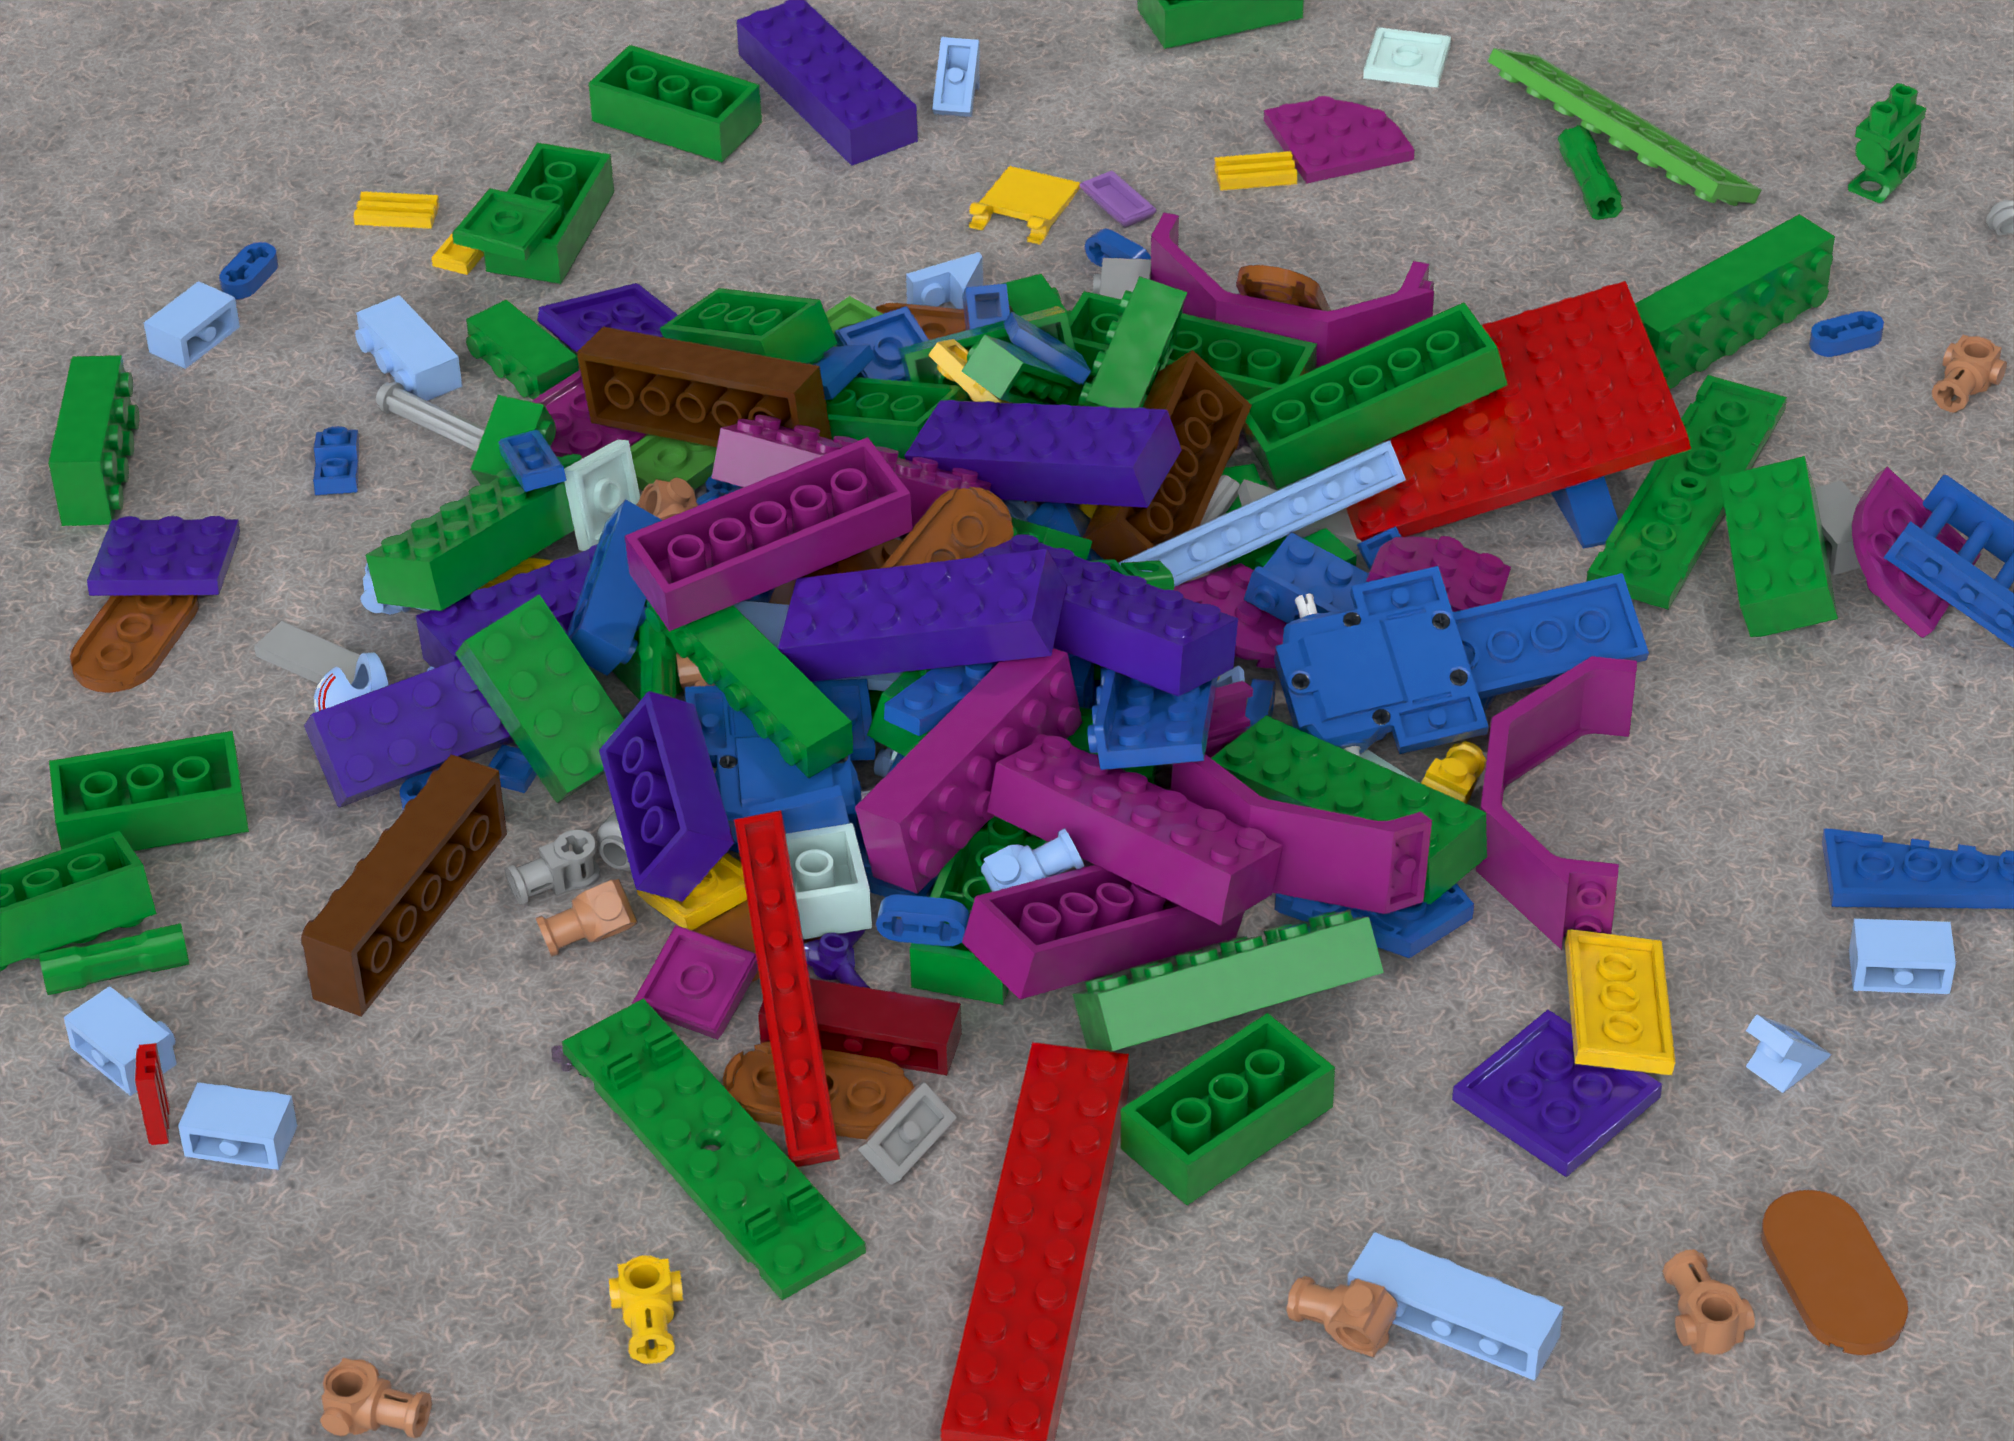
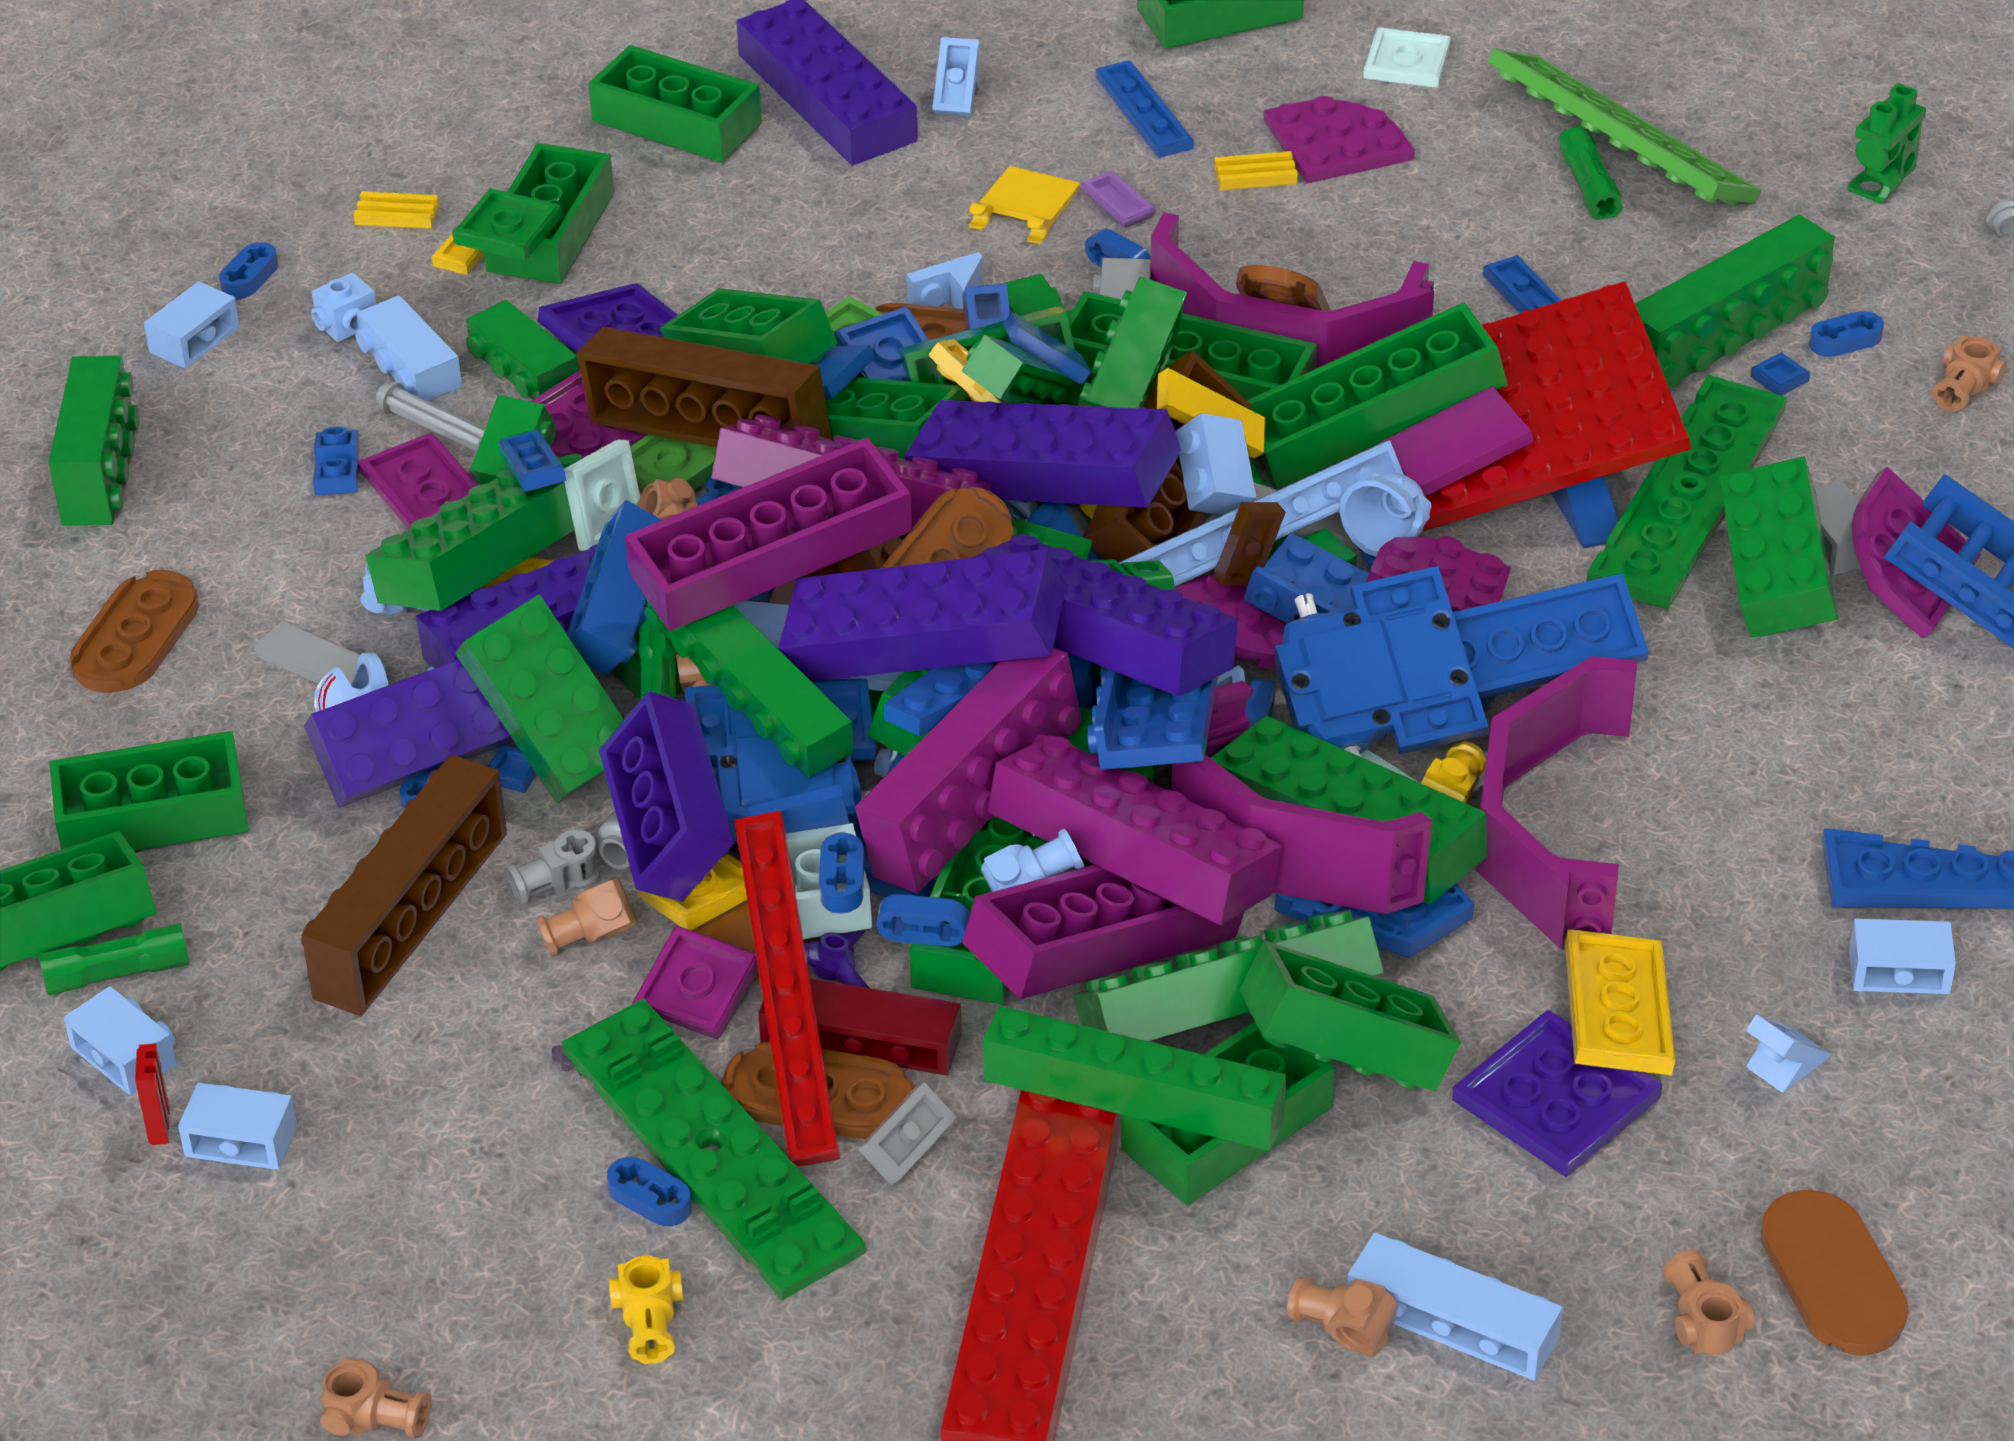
(164, 556): dark purple plate -> none
(337, 305): none -> light blue brick
(416, 477): none -> magenta tile
(652, 1186): none -> blue beam
(833, 873): none -> blue beam
(1134, 1077): none -> green brick
(1144, 109): none -> blue tile
(1187, 399): none -> yellow tile
(1215, 464): none -> light blue brick
(1248, 542): none -> reddish brown plate
(1349, 1017): none -> green brick
(1383, 509): none -> light blue helmet
(1459, 440): none -> magenta tile
(1519, 284): none -> blue tile
(1780, 374): none -> blue tile

